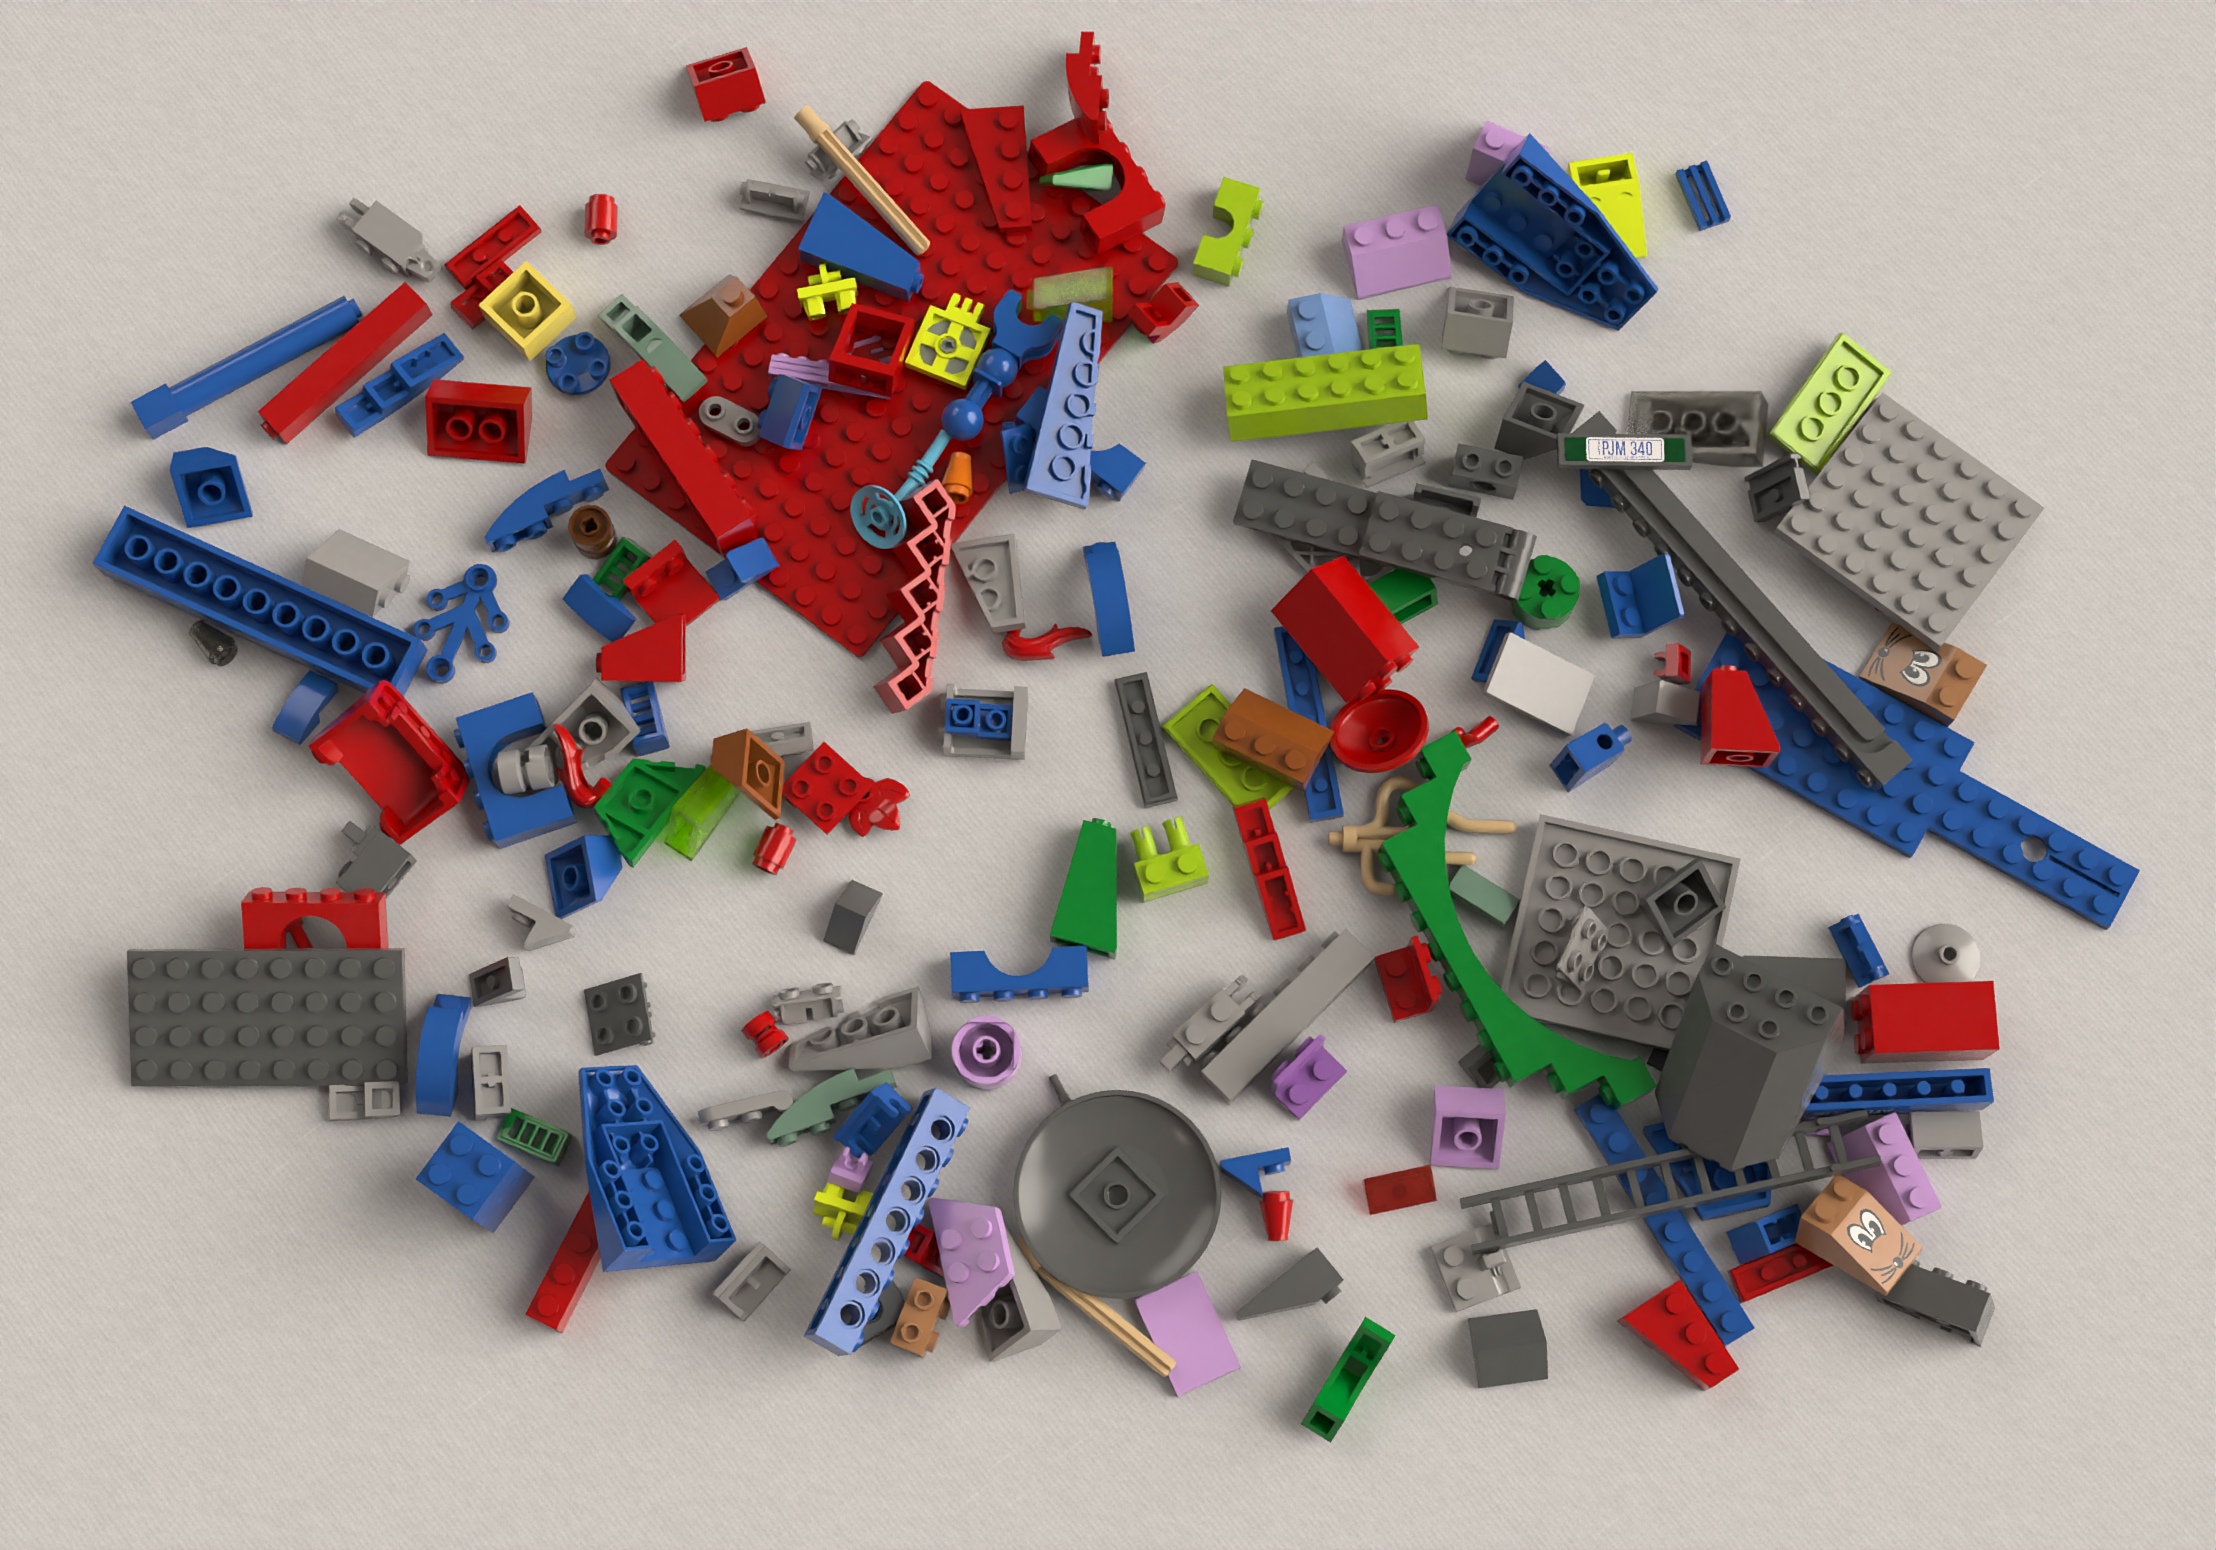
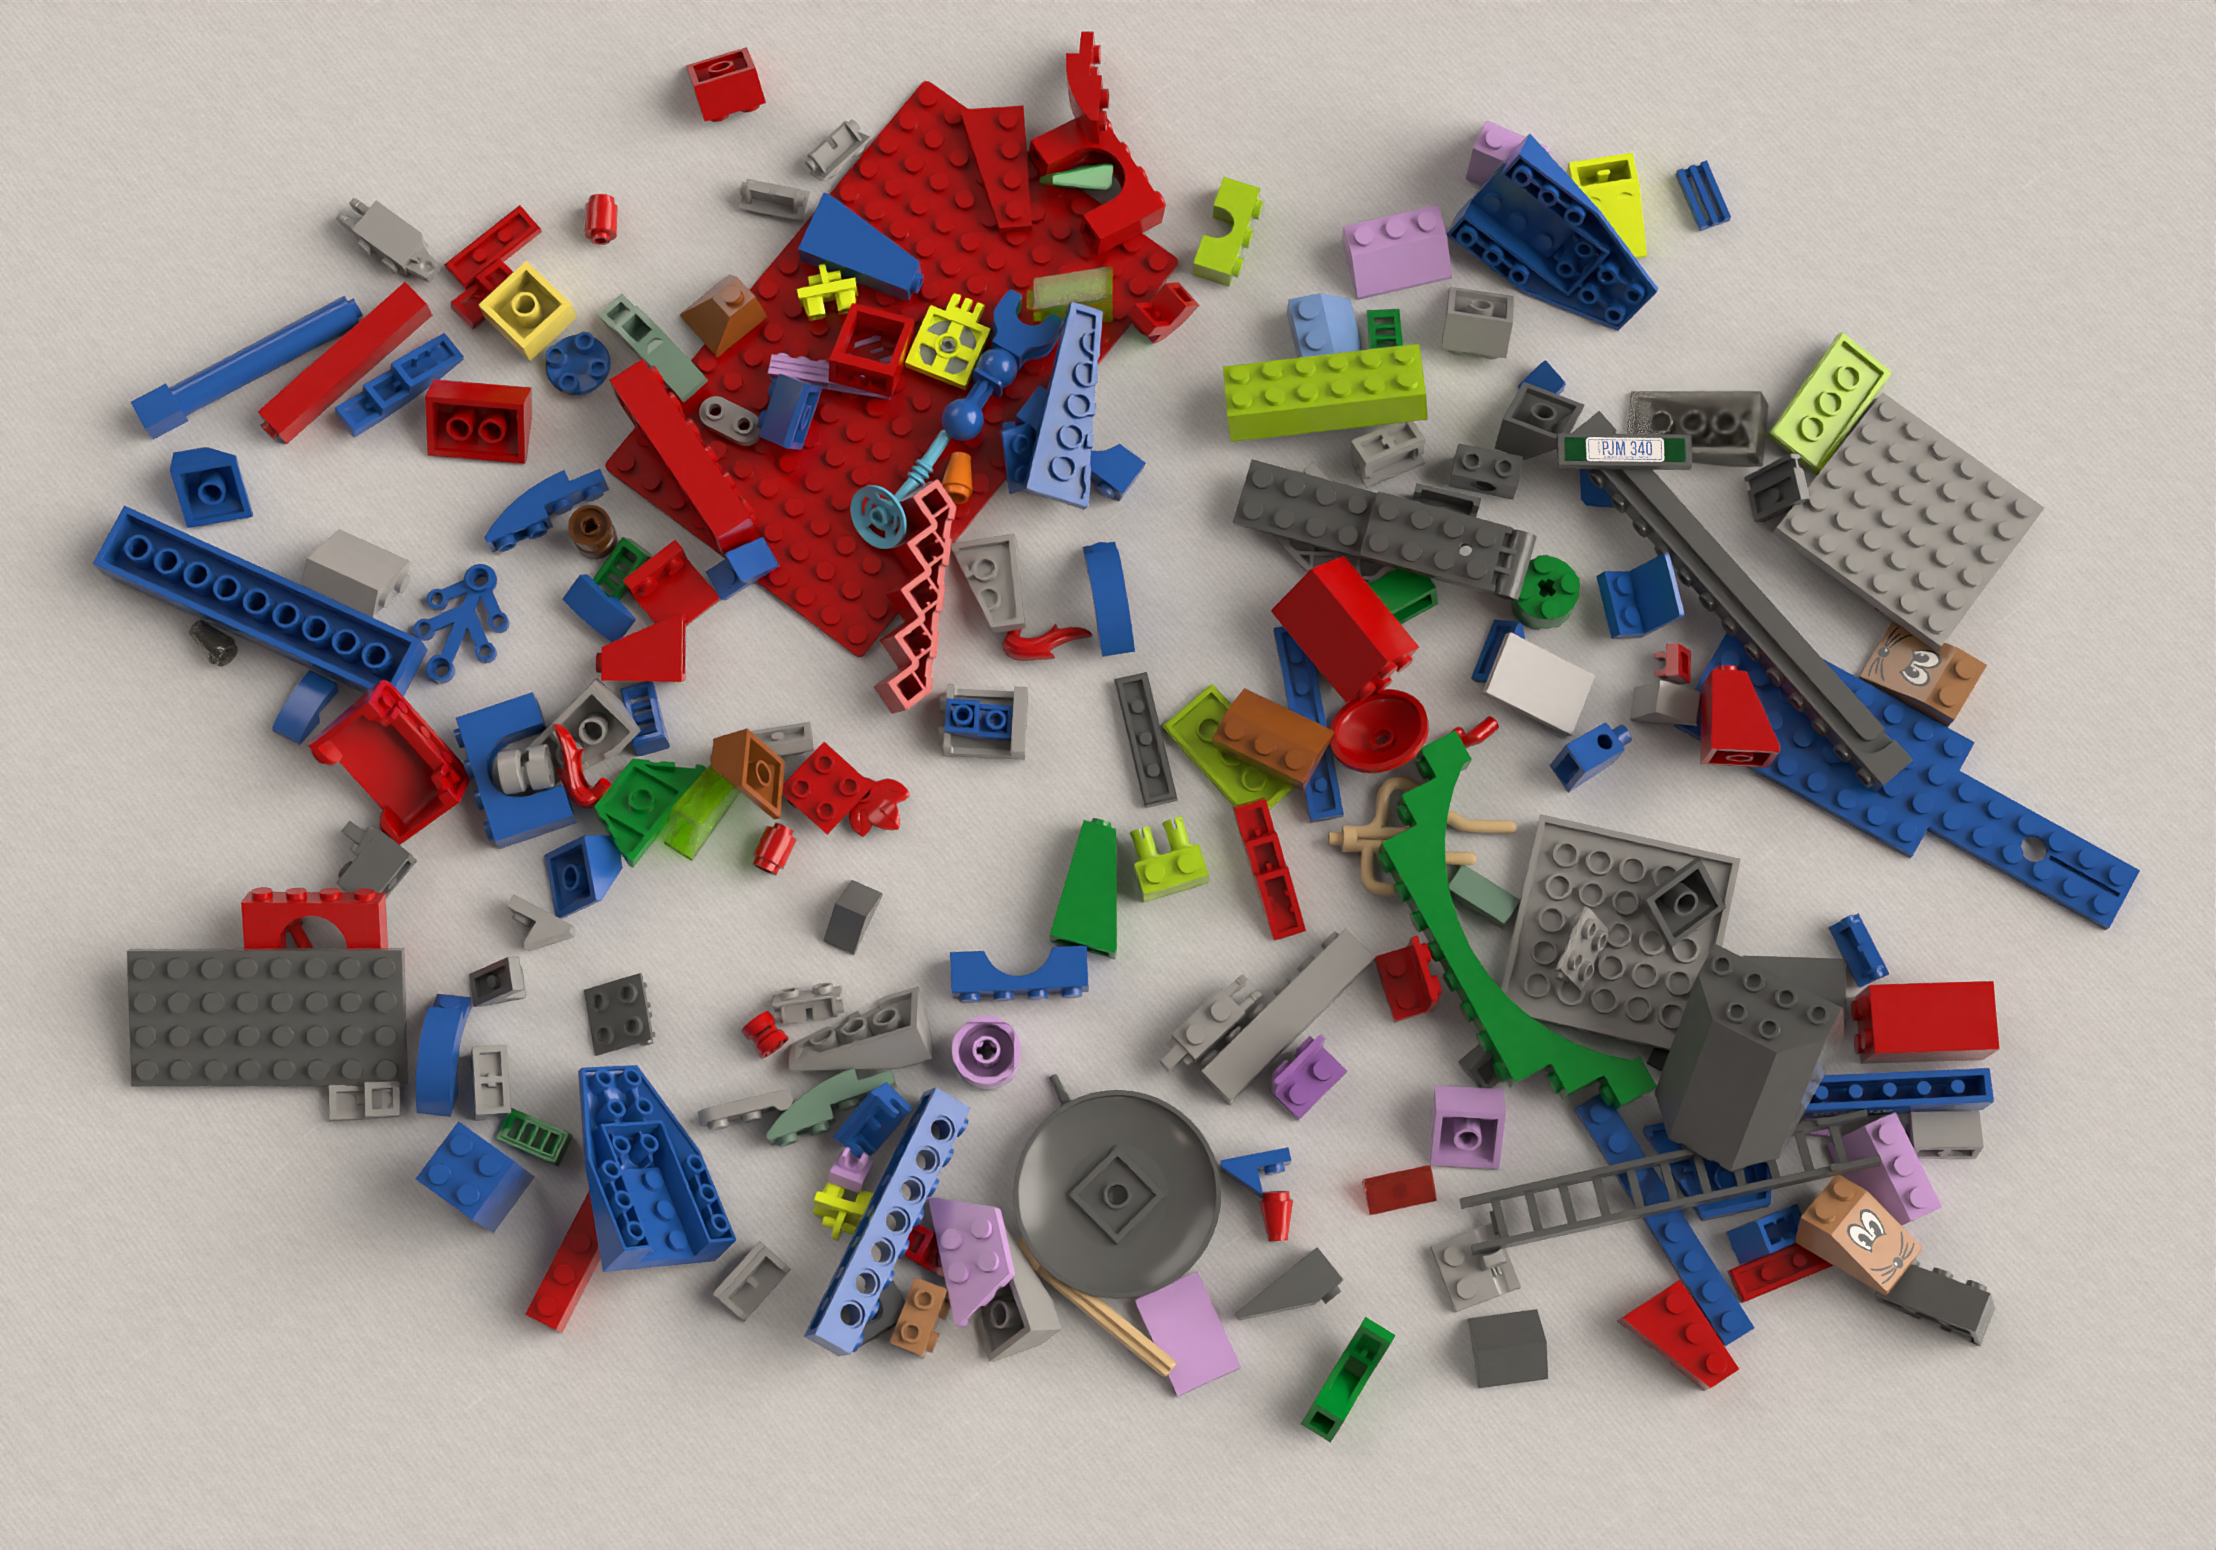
(822, 135): tan axle -> none
(1929, 957): light grey dish -> none

